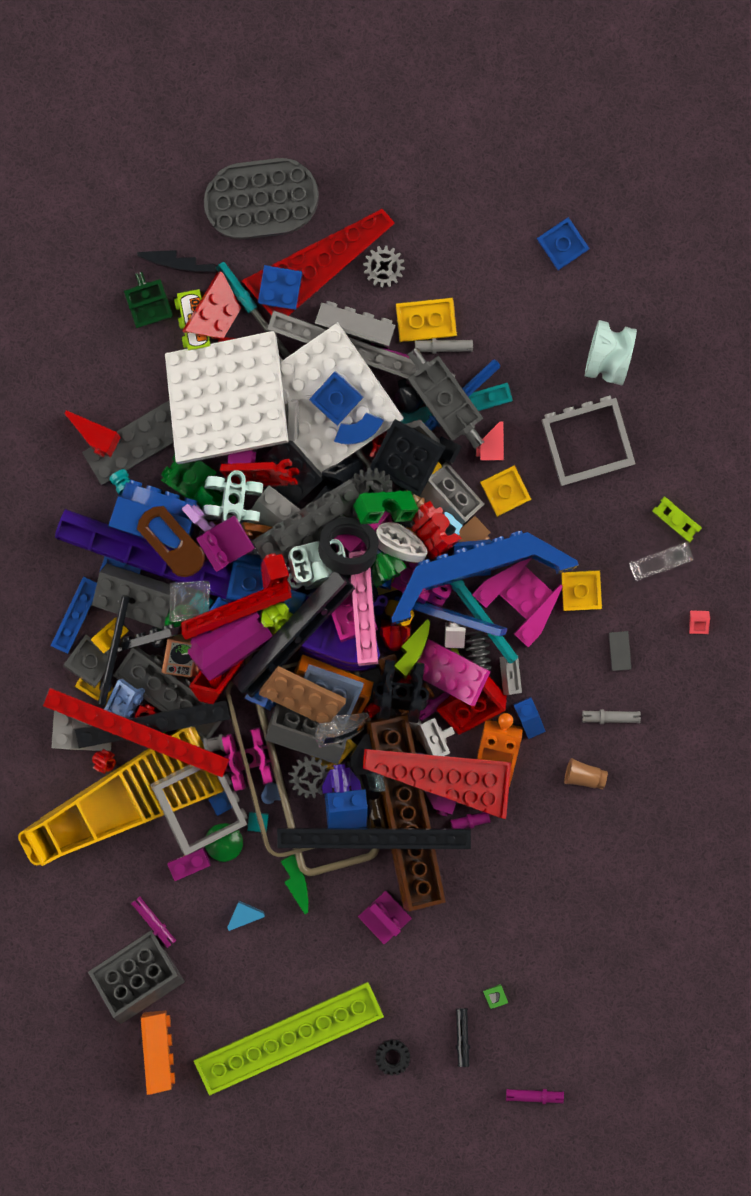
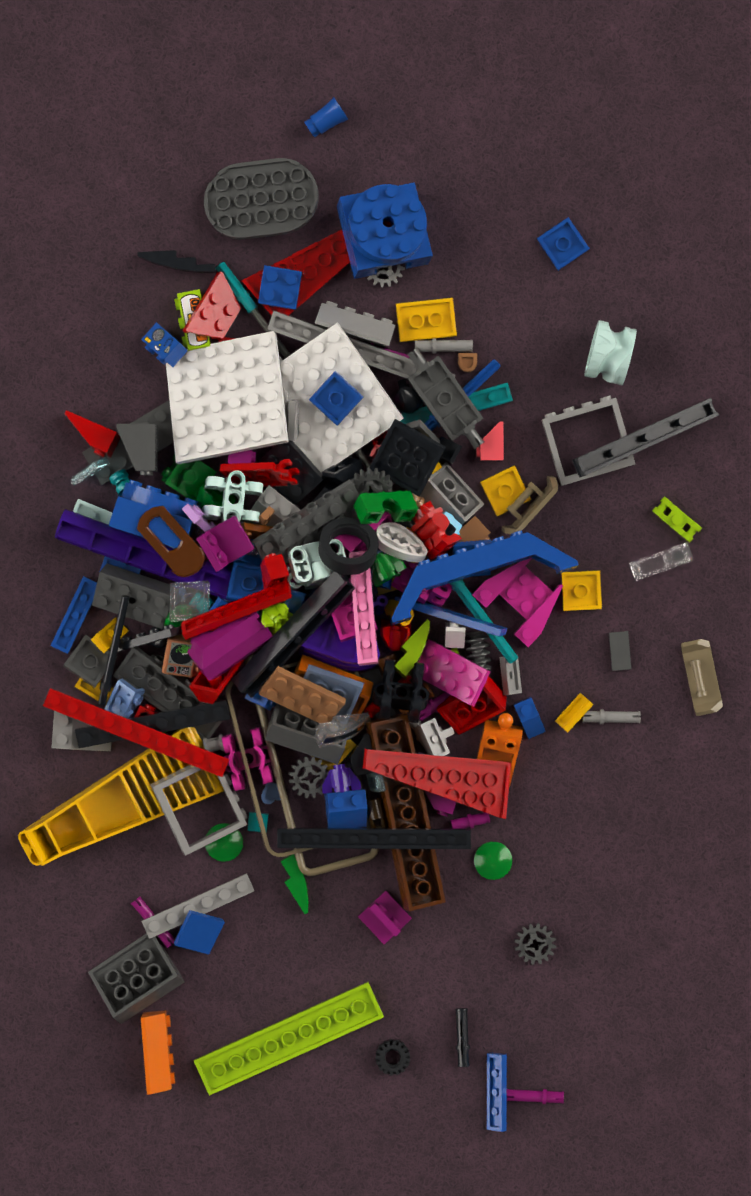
(89, 471): none -> clear light blue tile
(92, 511): none -> light aqua plate
(103, 761): red gear -> none
(141, 446): none -> dark grey slope
(148, 302): dark green plate -> none
(164, 344): none -> blue brick
(188, 864): magenta brick -> none
(199, 932): none -> blue tile
(201, 903): none -> light grey plate
(220, 803): blue plate -> none
(243, 915): dark azure slope -> none
(265, 517): none -> medium nougat tile
(326, 118): none -> blue plant
(358, 431): blue tile -> none
(375, 245): none -> blue piece
(467, 361): none -> medium nougat tile
(493, 860): none -> green dish
(495, 996): bright green slope -> none
(497, 1092): none -> blue plate
(533, 509): none -> dark tan piece
(544, 941): none -> dark grey gear
(574, 712): none -> yellow tile
(585, 775): medium nougat plant -> none
(644, 437): none -> black tile
(699, 622): coral slope -> none
(701, 677): none -> dark tan piece

